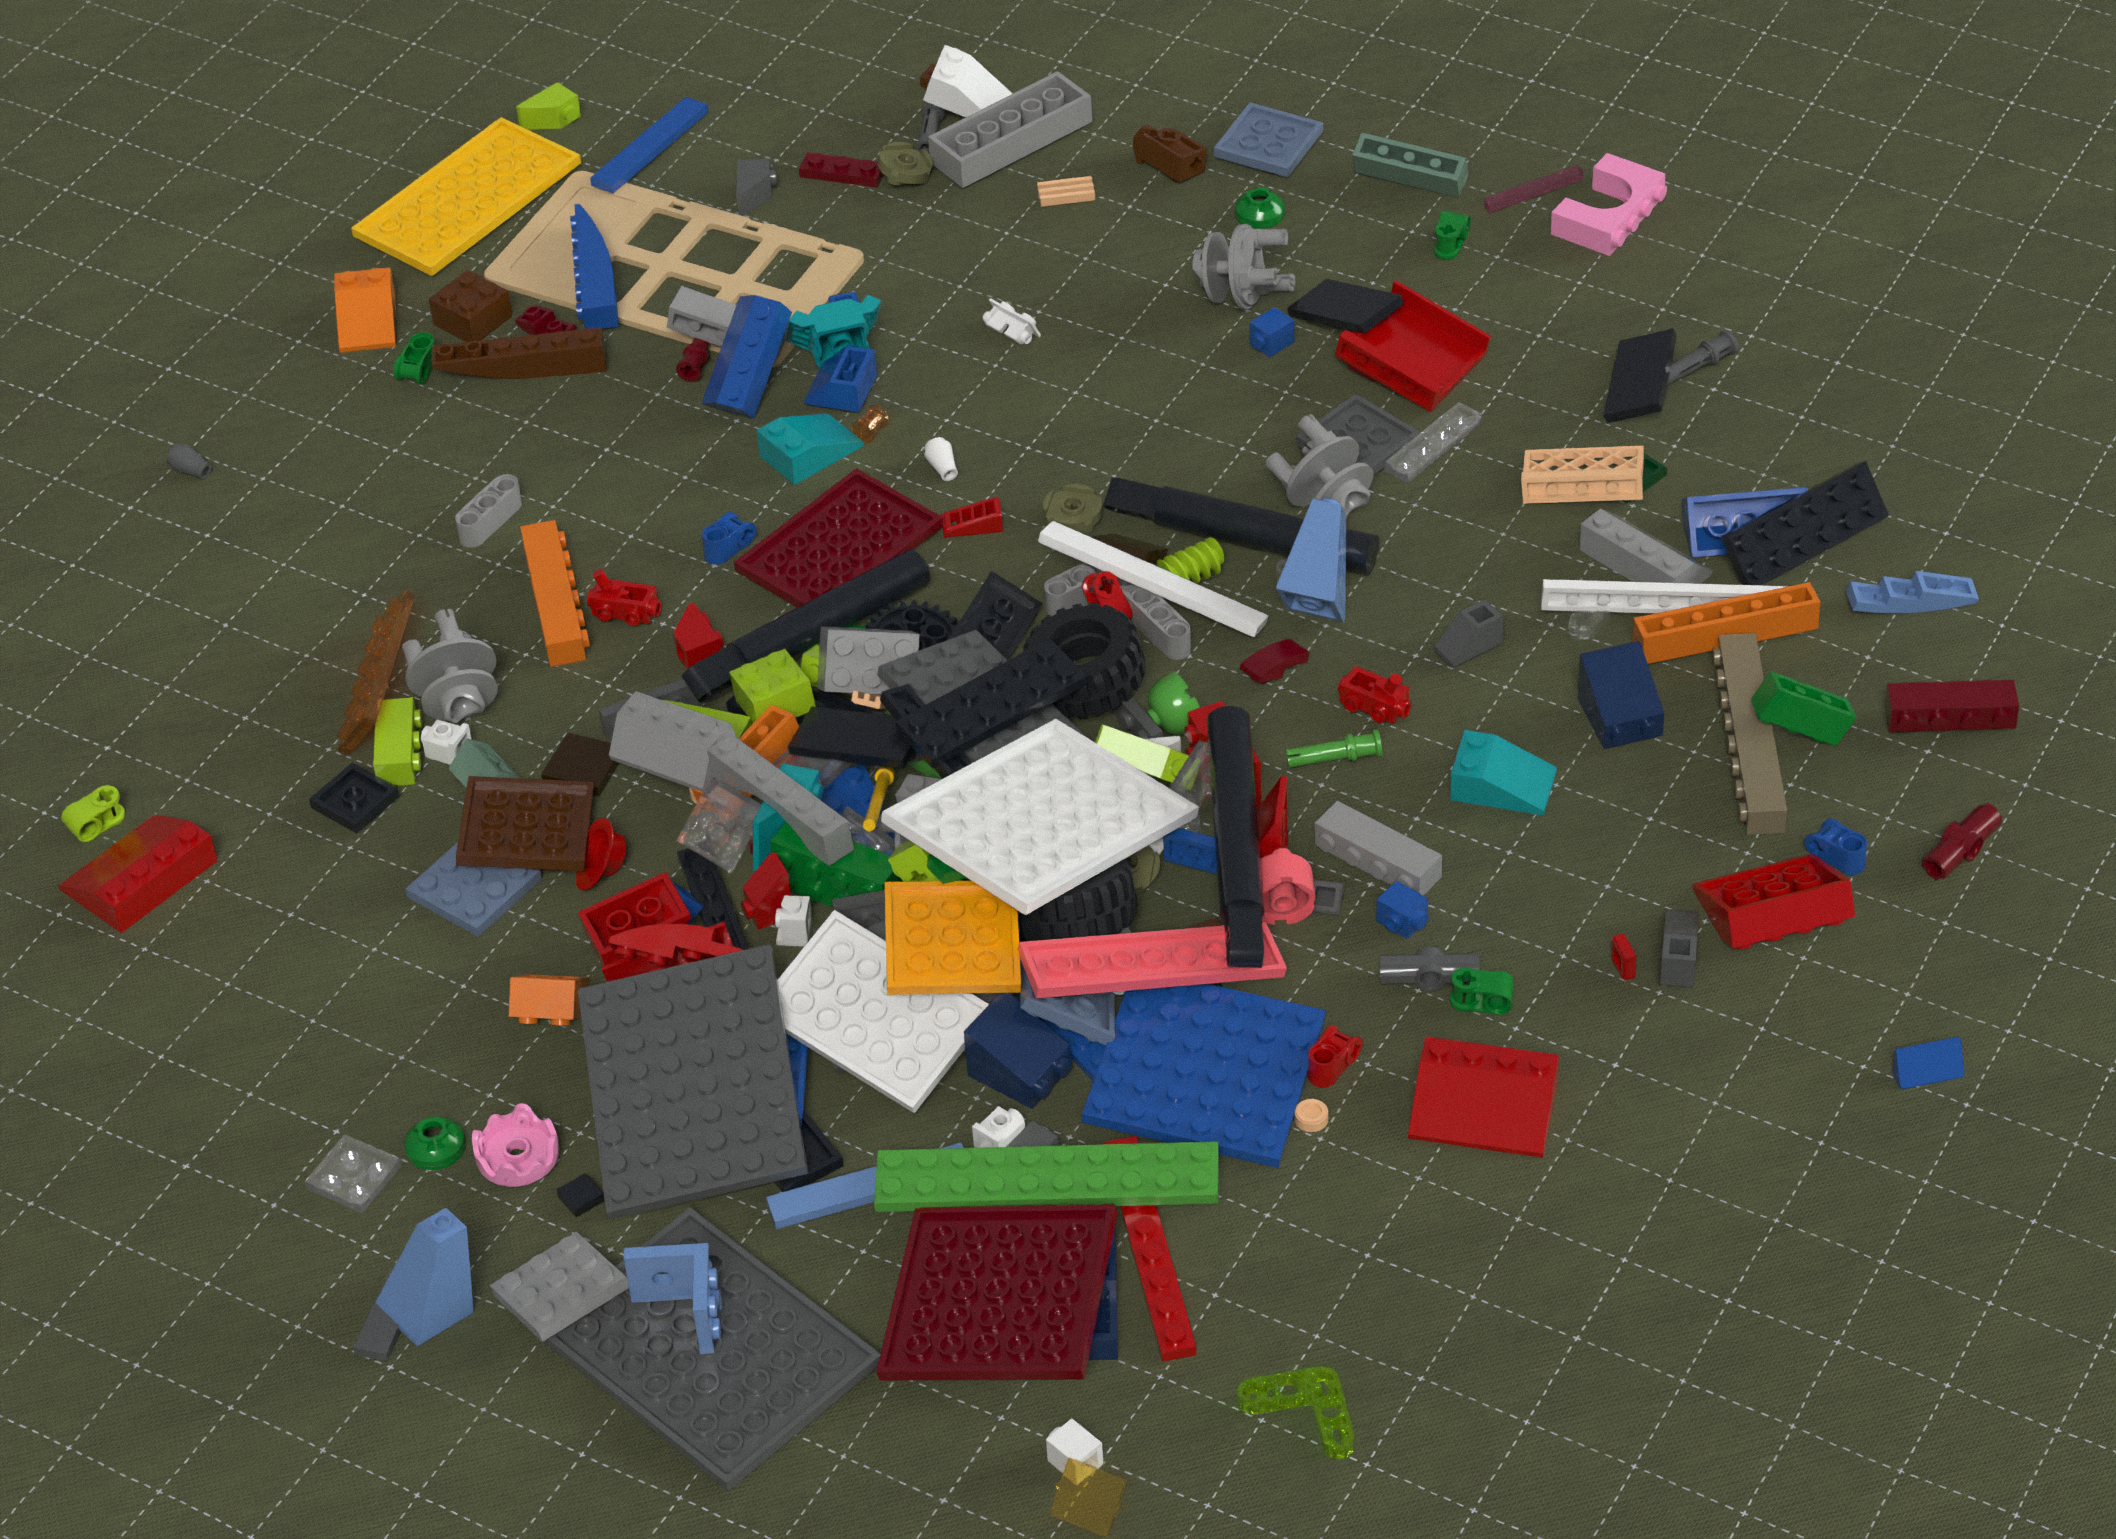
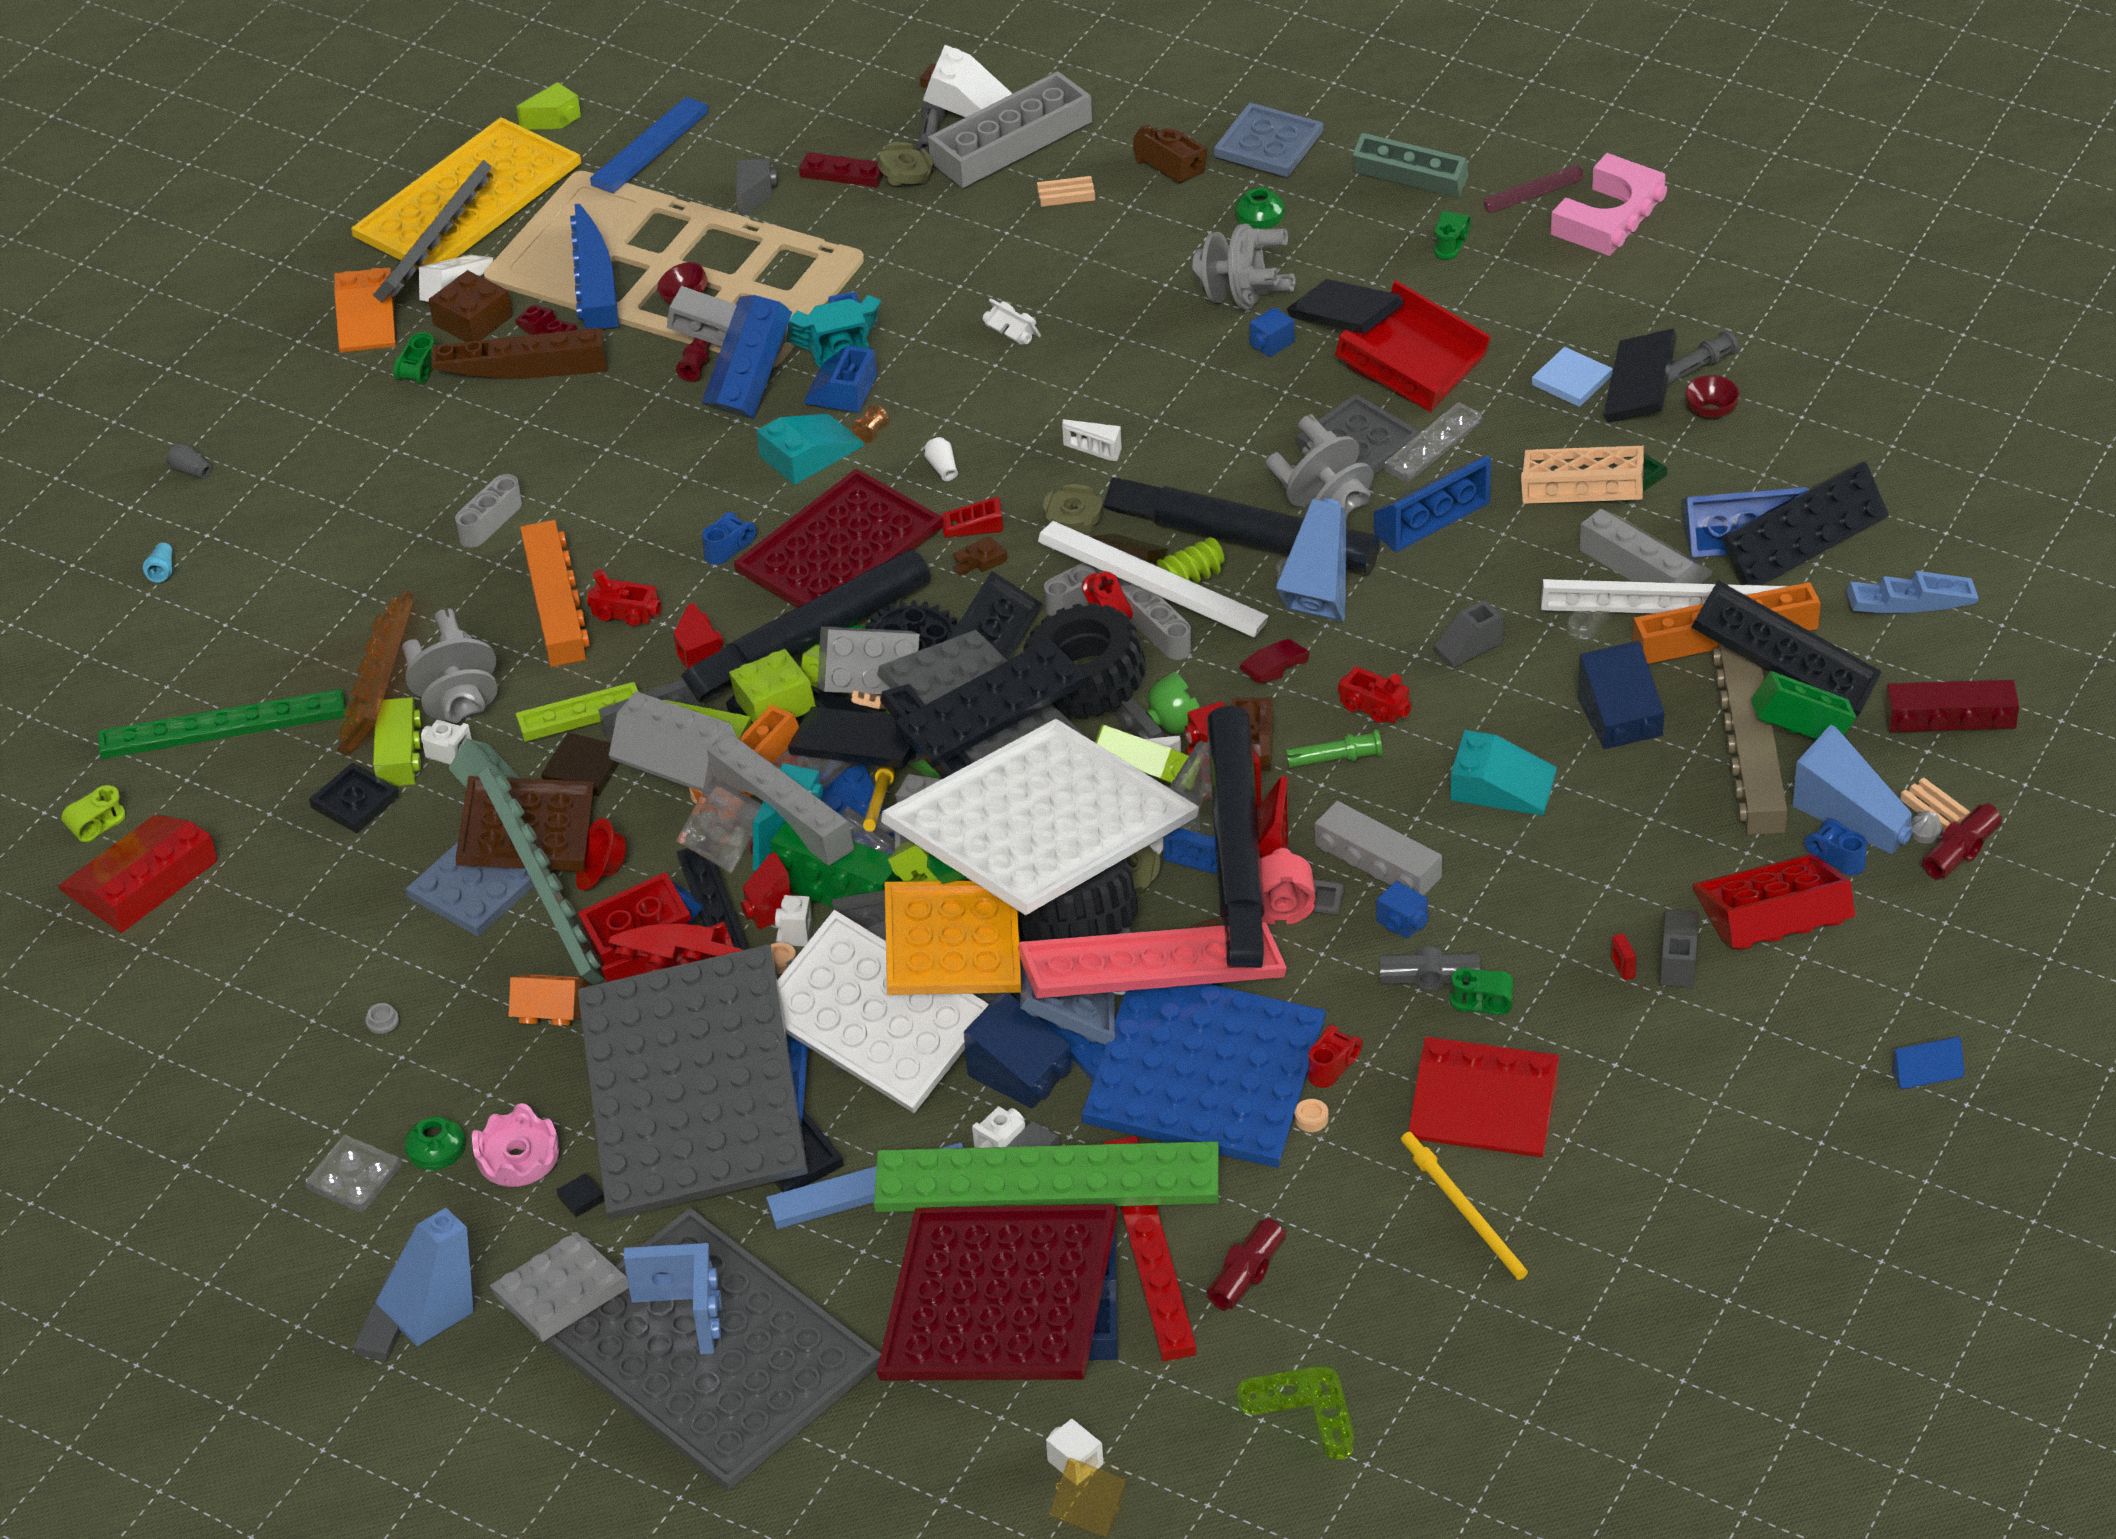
(159, 563): none -> medium azure cone
(221, 723): none -> green tile
(381, 1018): none -> light grey plate
(430, 237): none -> dark grey plate
(438, 275): none -> white slope
(546, 884): none -> sand green plate
(570, 713): none -> lime plate
(684, 274): none -> dark red piece
(782, 953): none -> light nougat tile
(981, 555): none -> reddish brown plate
(1107, 438): none -> white slope
(1246, 1264): none -> dark red piece
(1261, 725): none -> reddish brown piece
(1427, 1161): none -> yellow bar
(1434, 505): none -> blue slope
(1572, 376): none -> light blue tile
(1712, 391): none -> dark red piece
(1783, 646): none -> black plate
(1842, 786): none -> medium blue slope
(1926, 827): none -> light grey plate
(1937, 800): none -> light nougat tile

